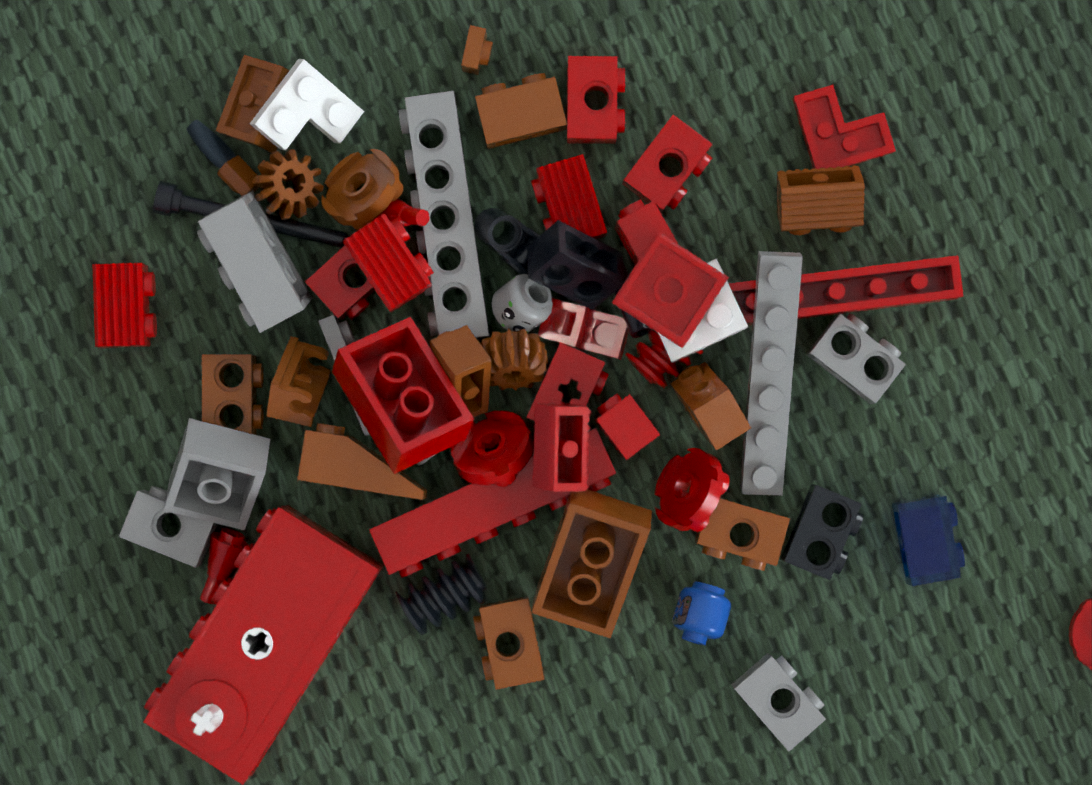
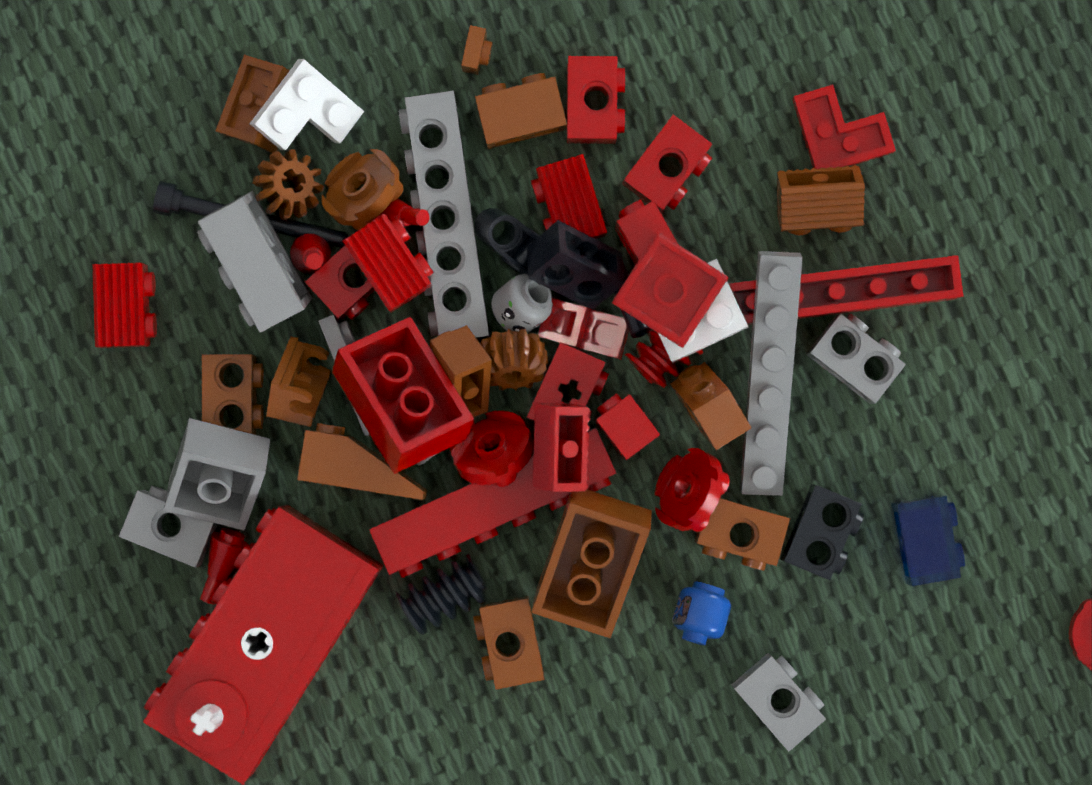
(233, 169): piece -> none
(309, 253): none -> red cone

